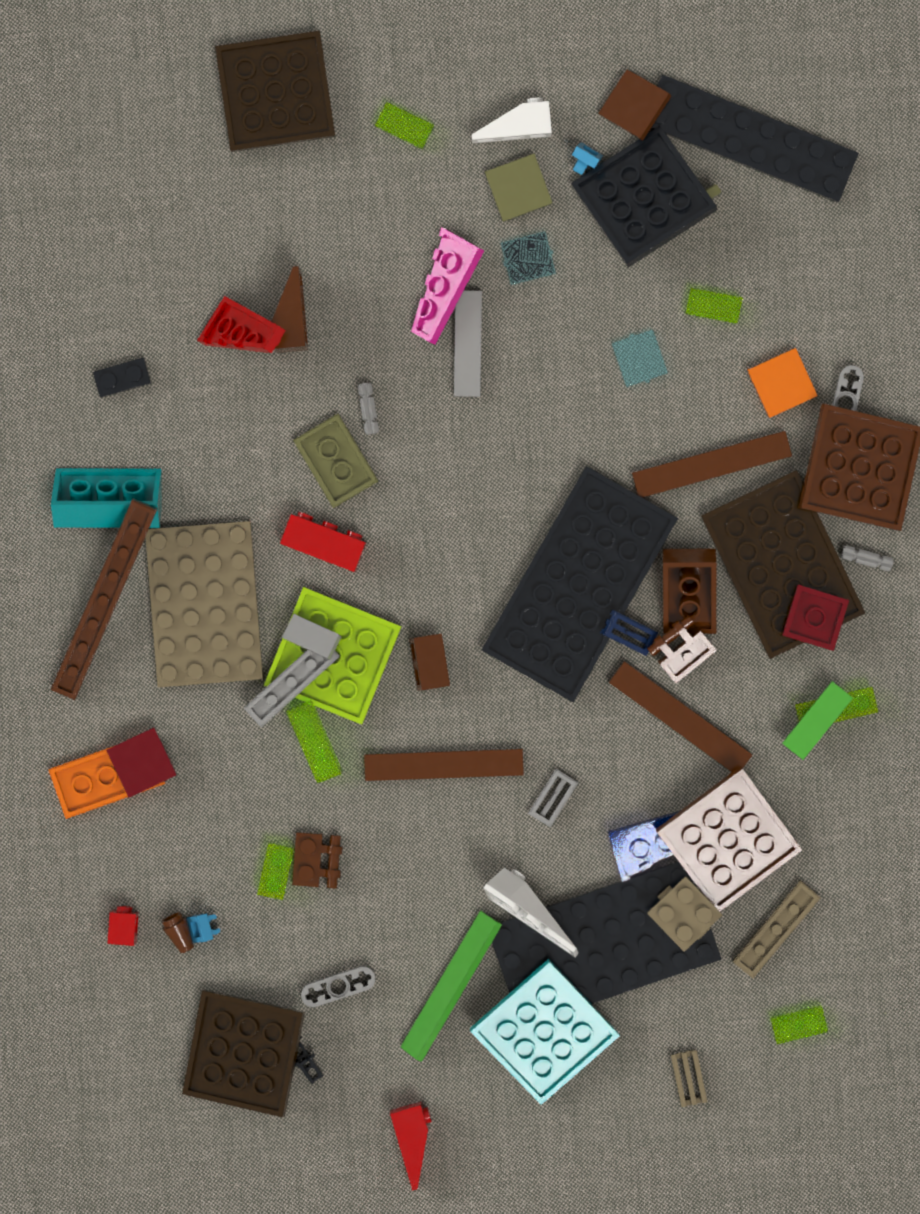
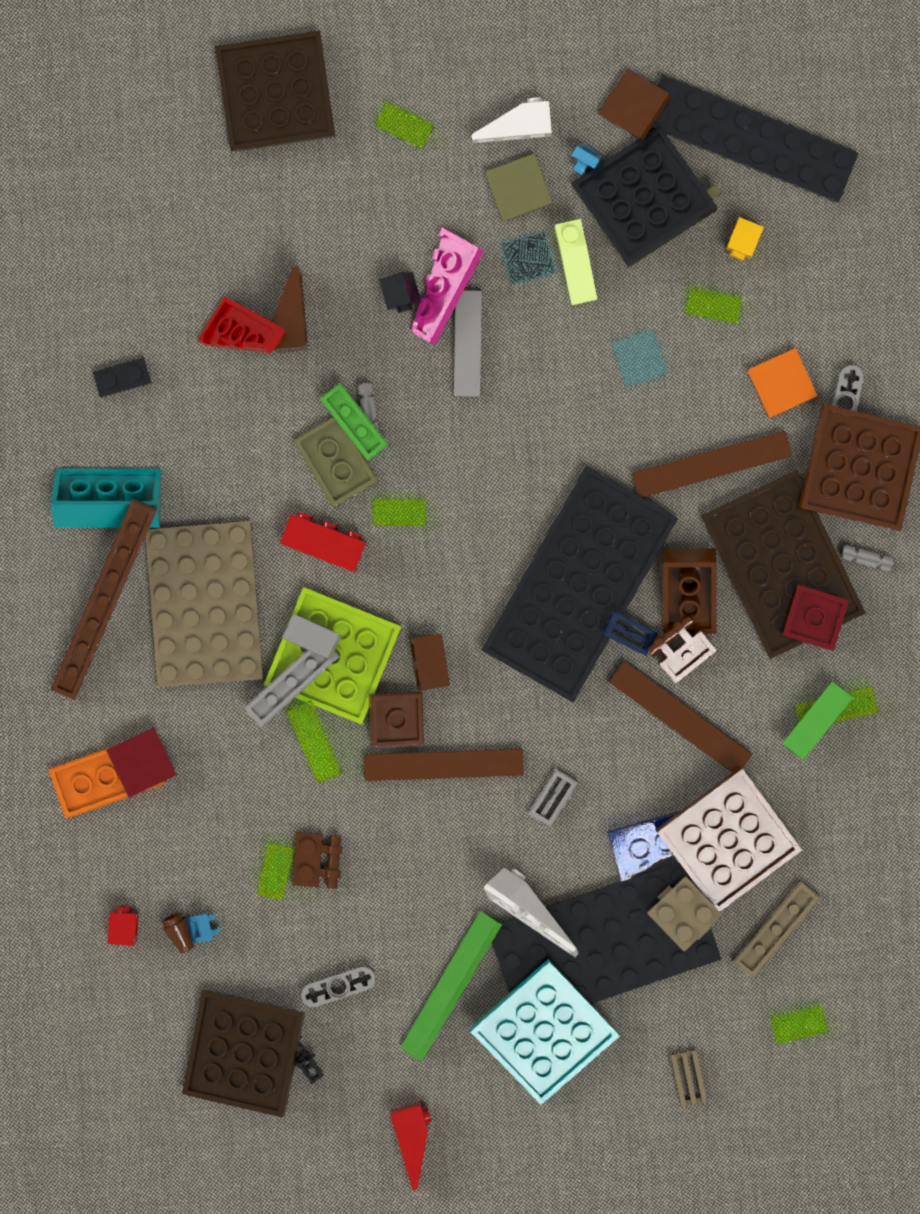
(354, 421): none -> bright green tile
(396, 719): none -> reddish brown tile
(399, 512): none -> clear neon green tile
(400, 291): none -> black brick
(575, 261): none -> yellowish green slope
(744, 239): none -> yellow brick

